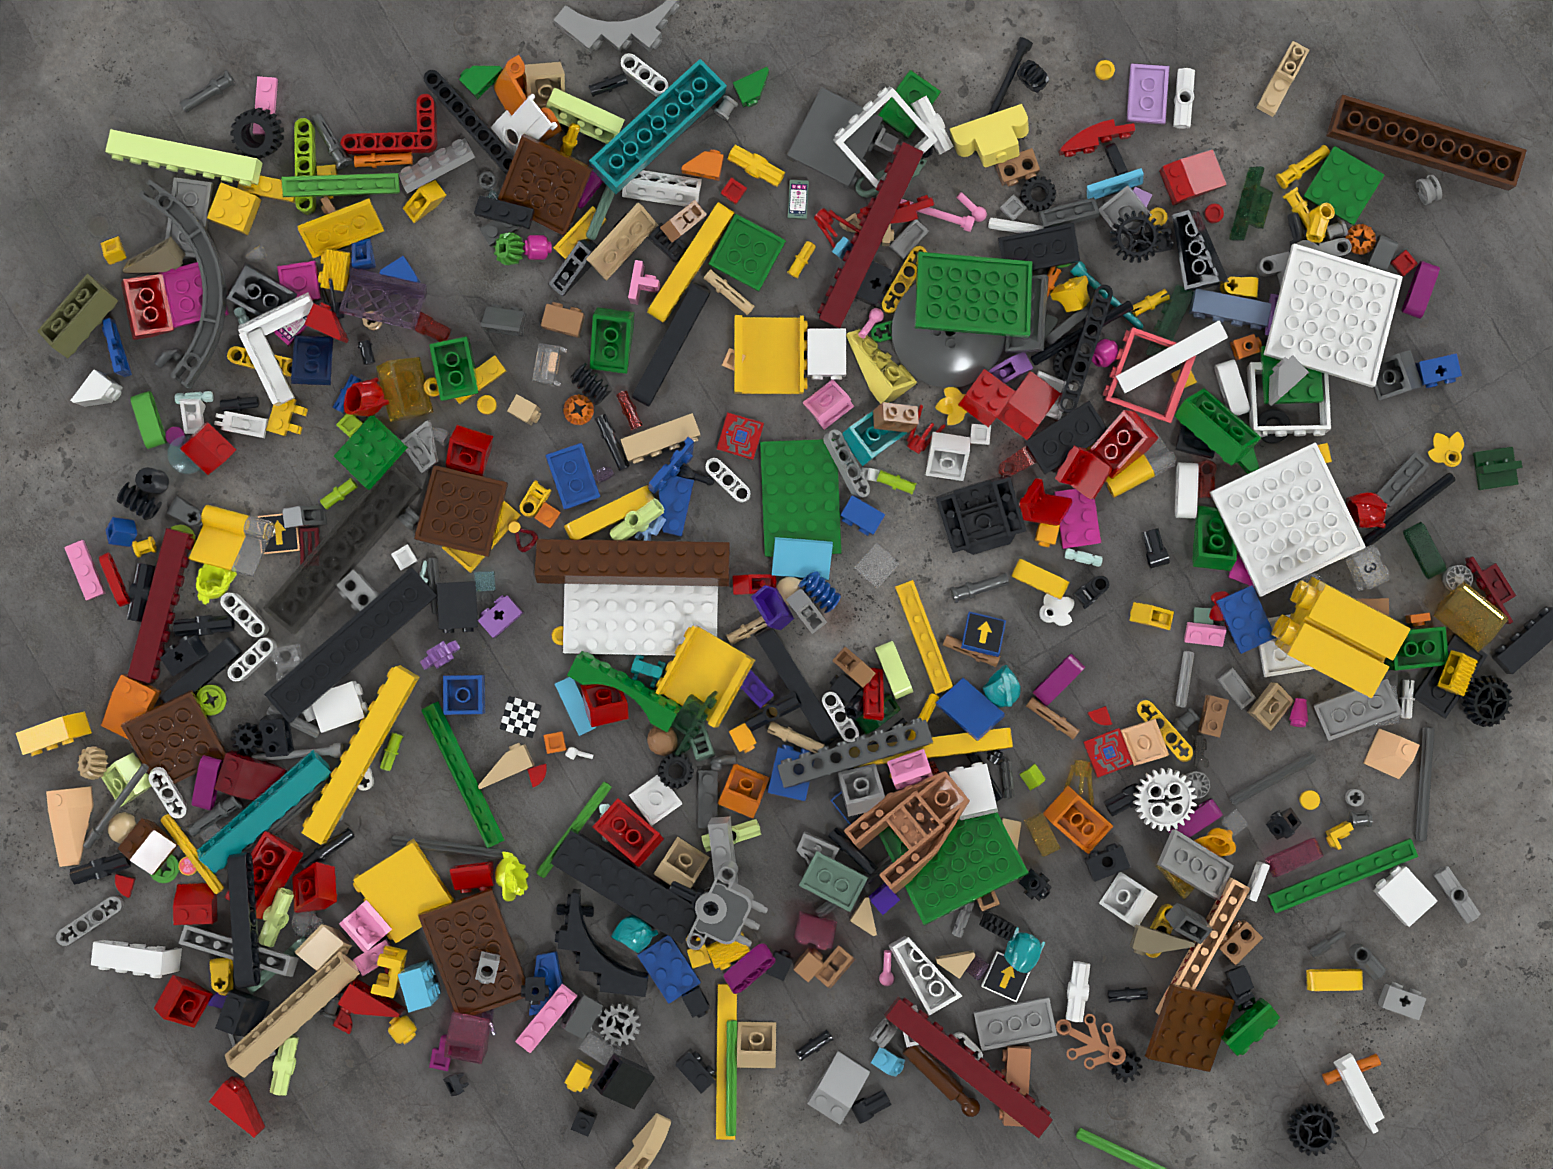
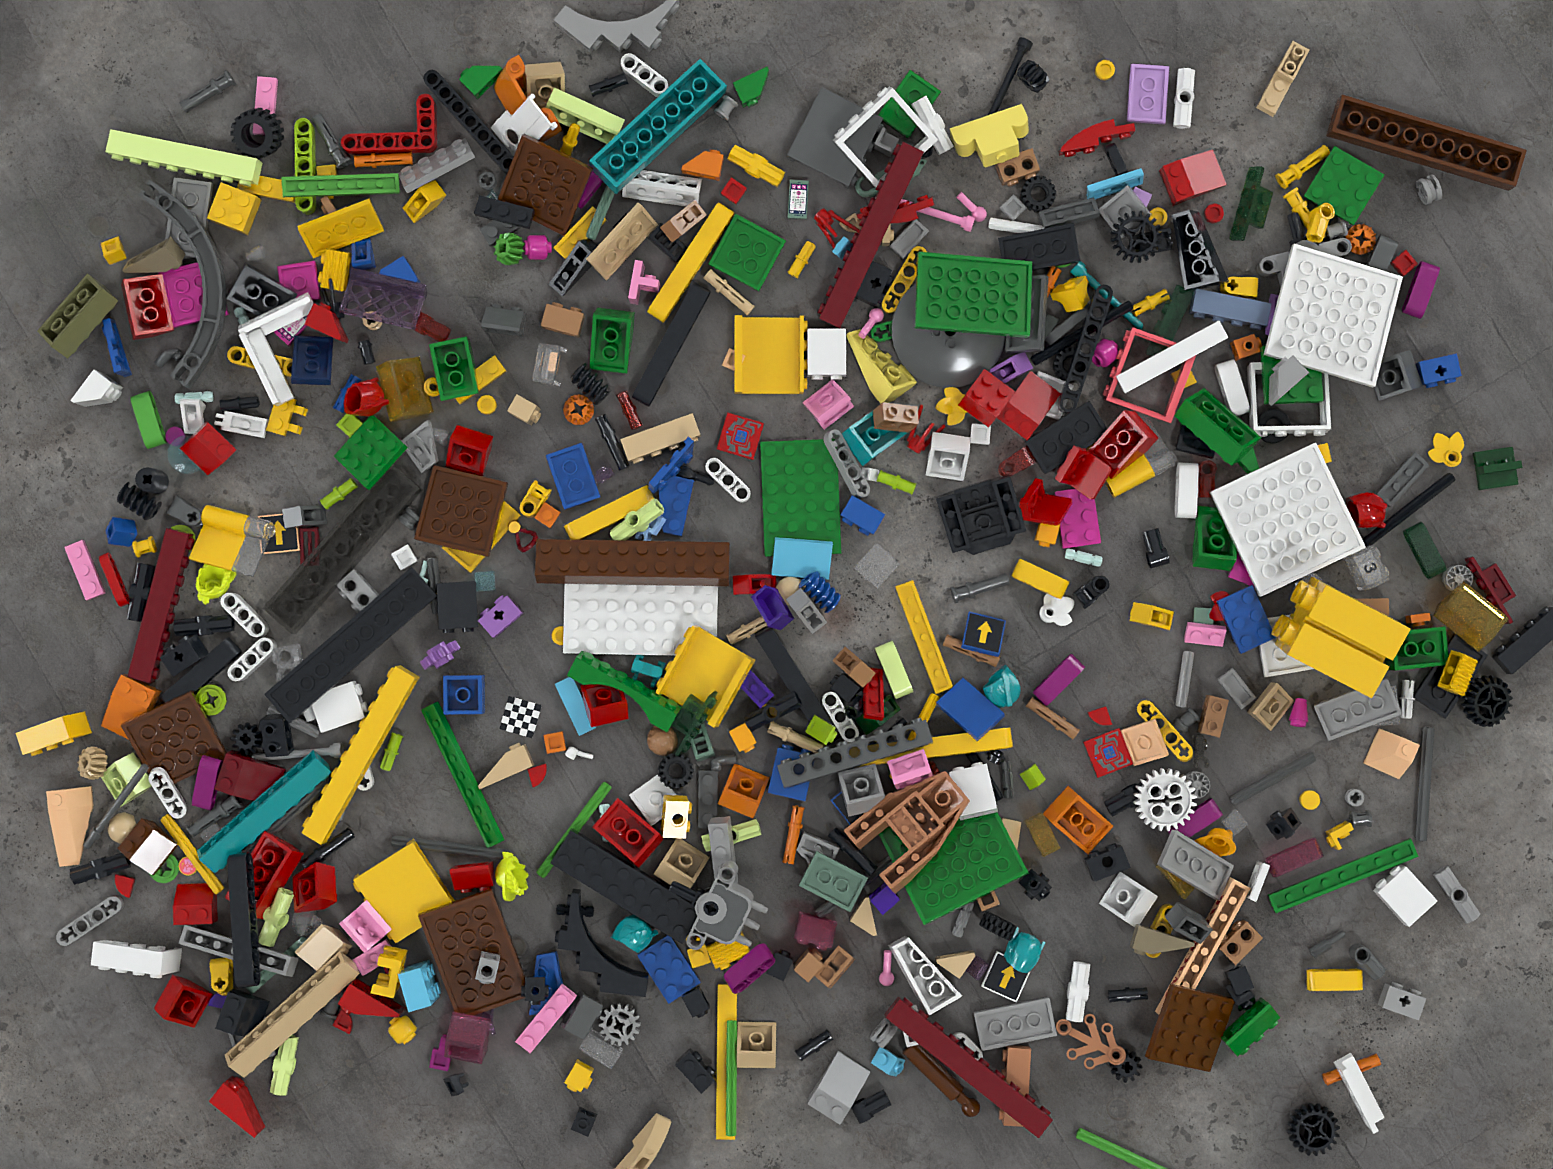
(623, 1081): black brick -> none
(675, 805): none -> brick
(793, 834): none -> orange pin
(821, 730): none -> lime slope
(1082, 769): clear yellow plant -> none

